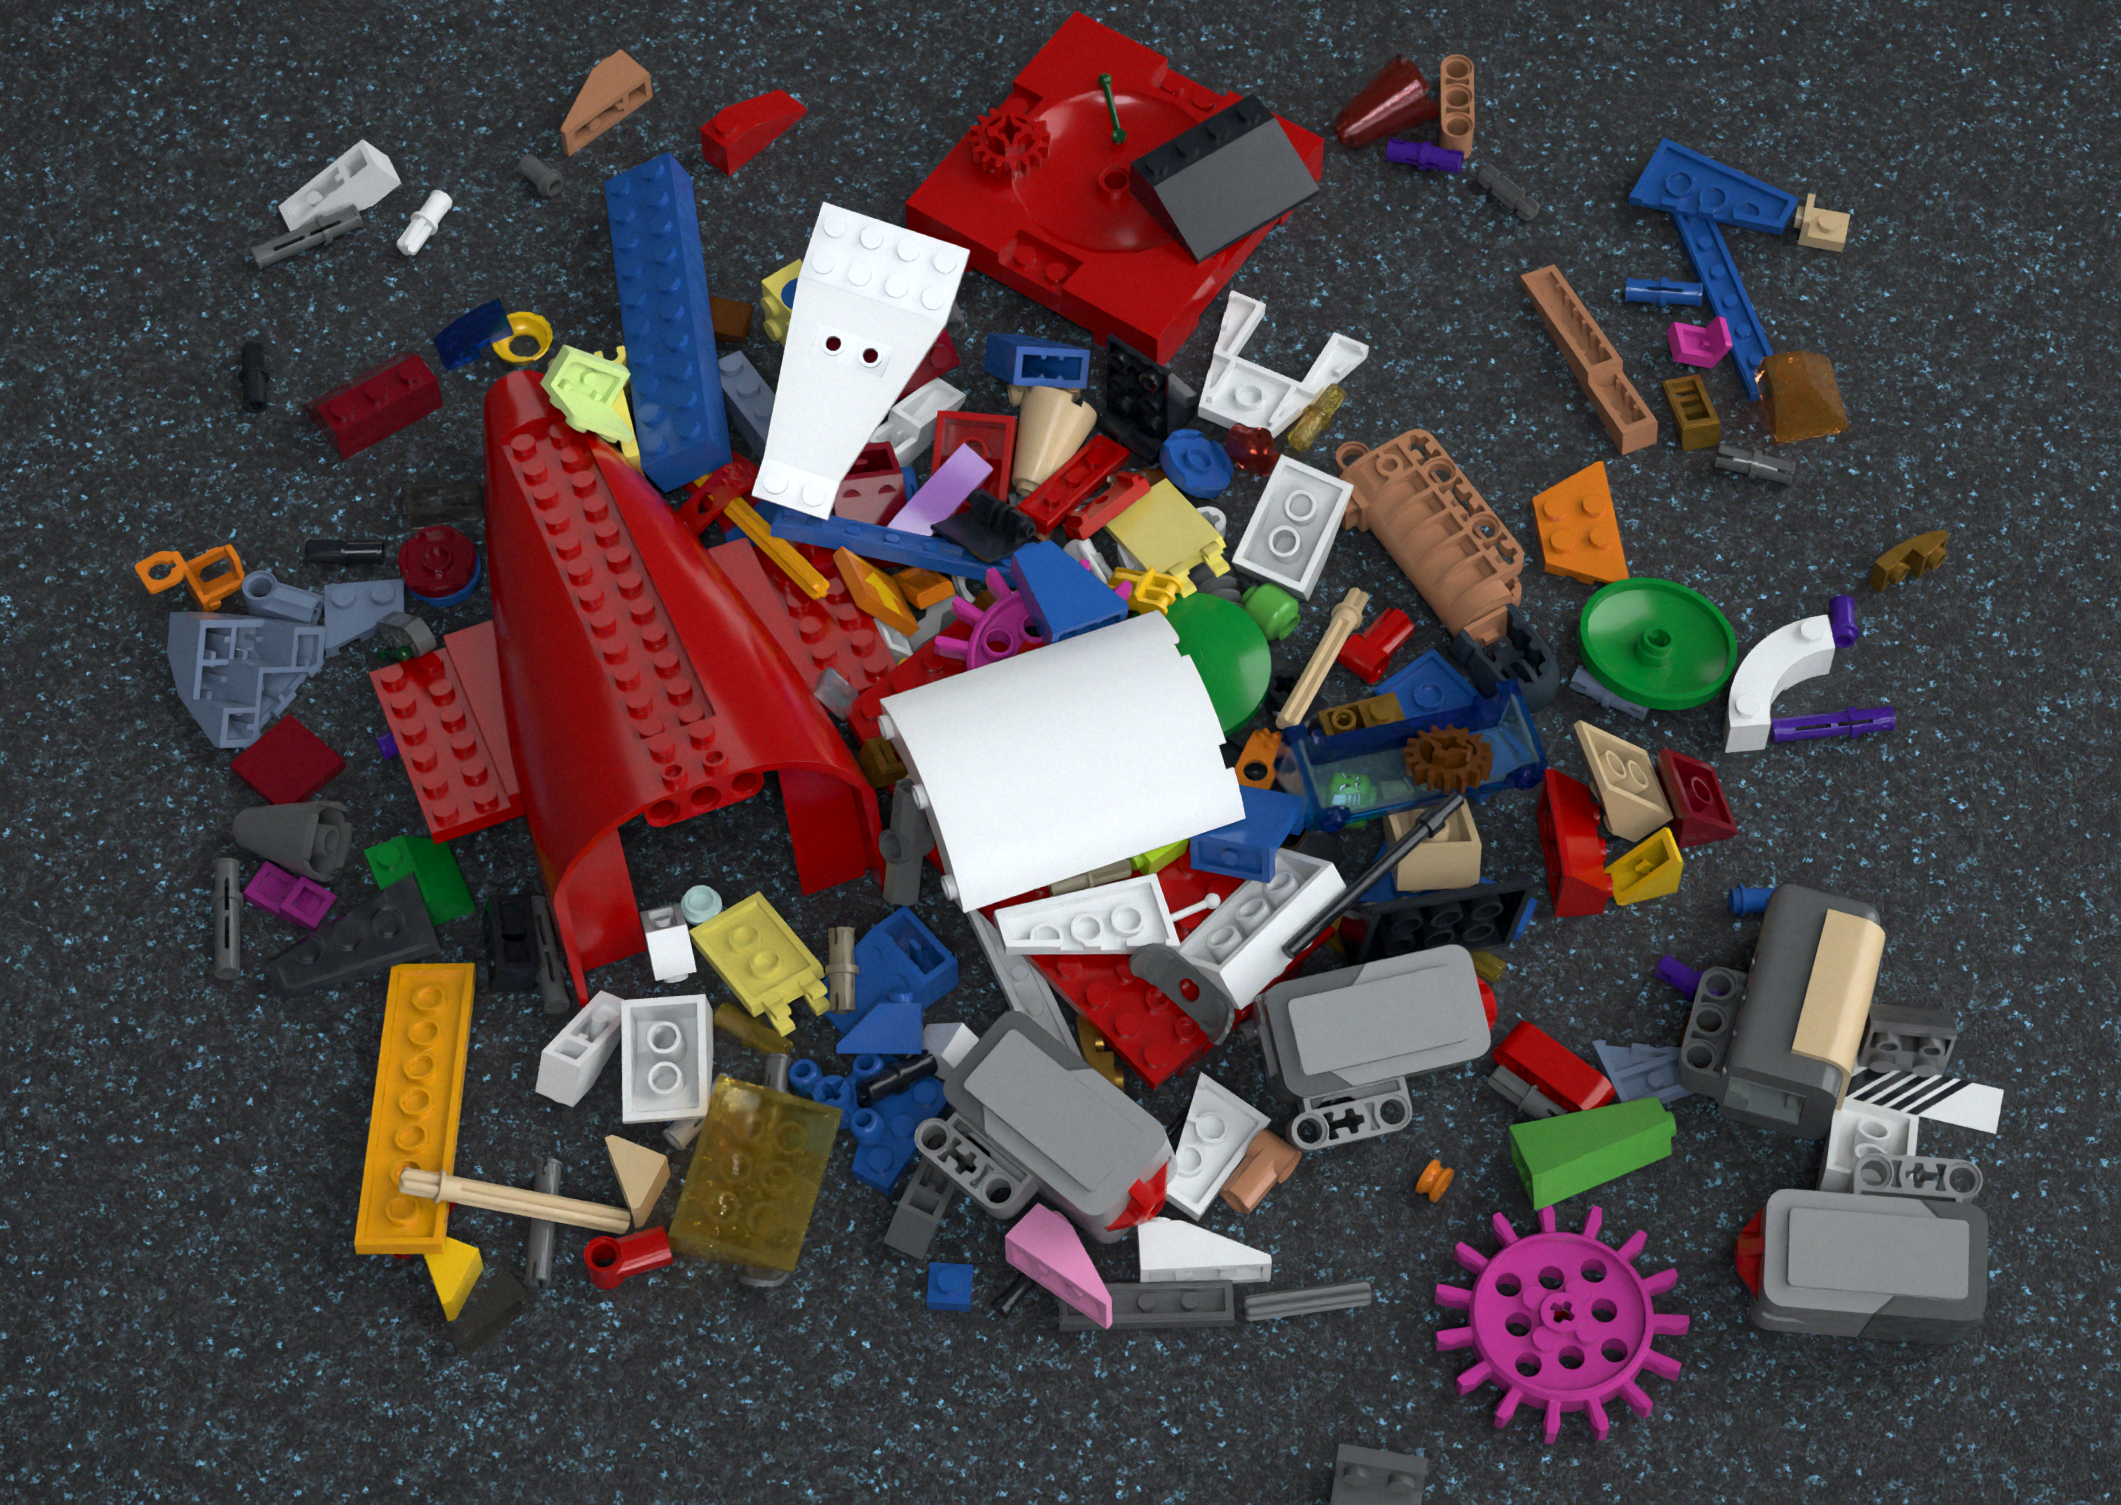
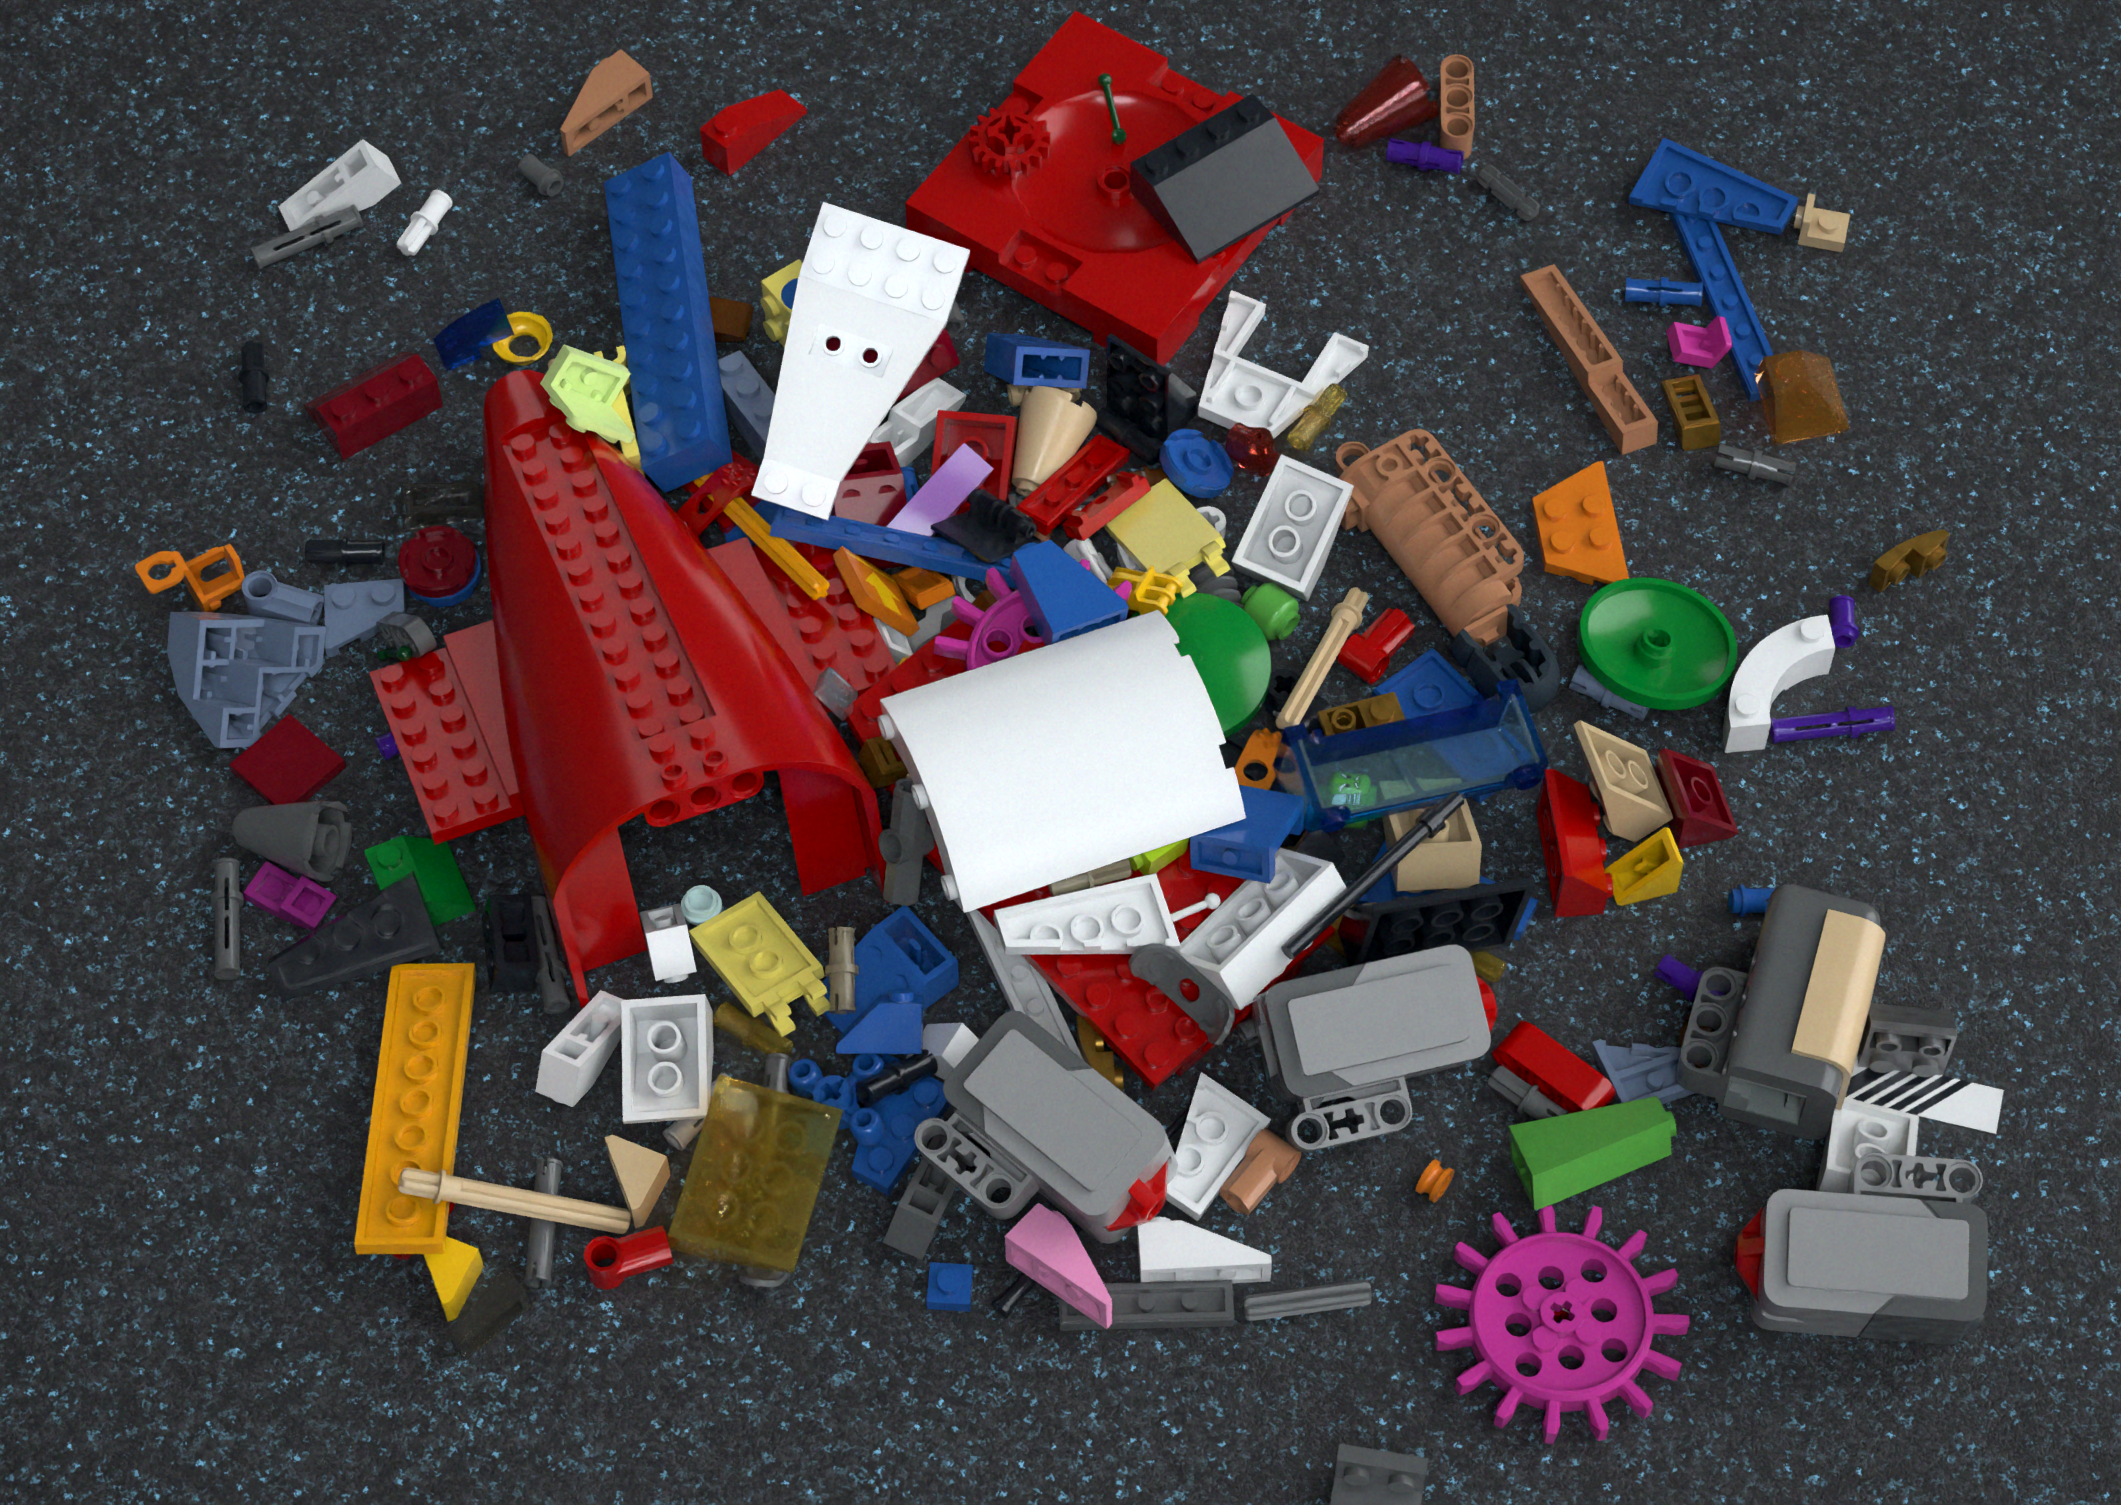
(1448, 759): reddish brown gear -> none

